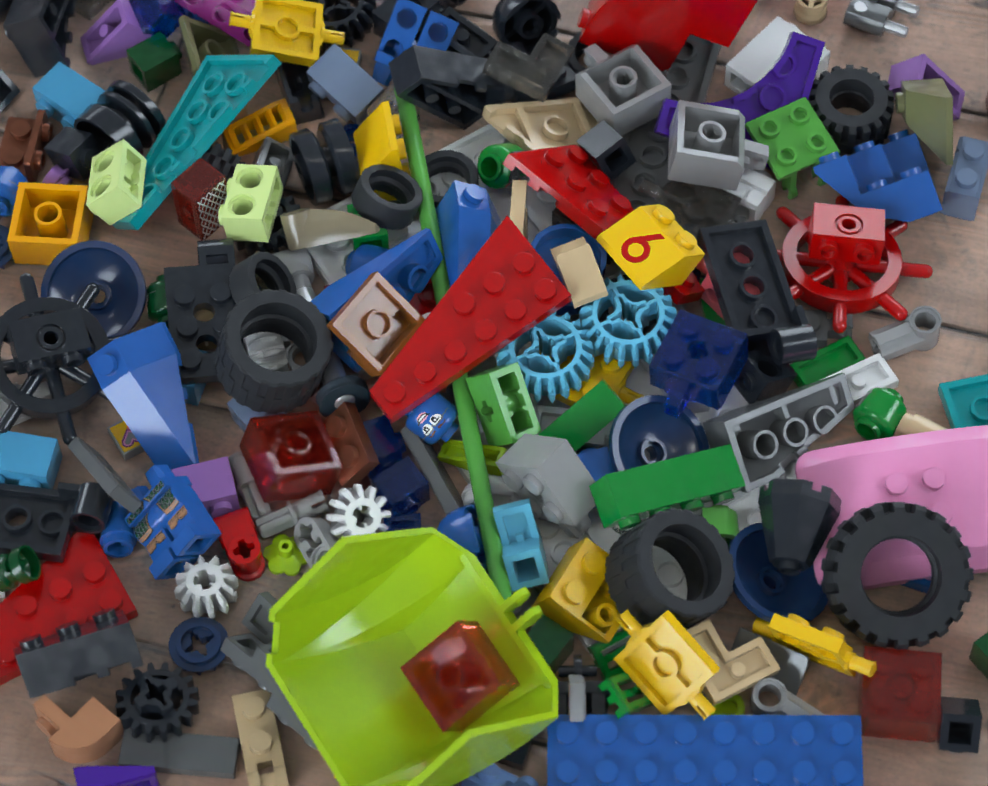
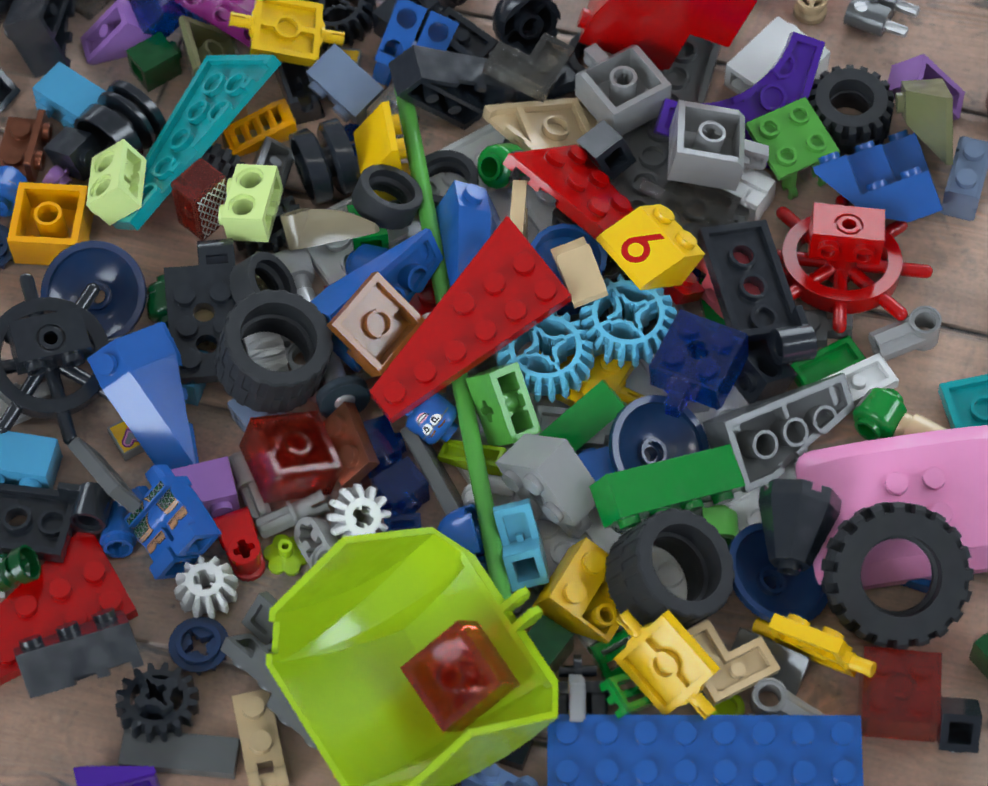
(80, 737): nougat brick -> none

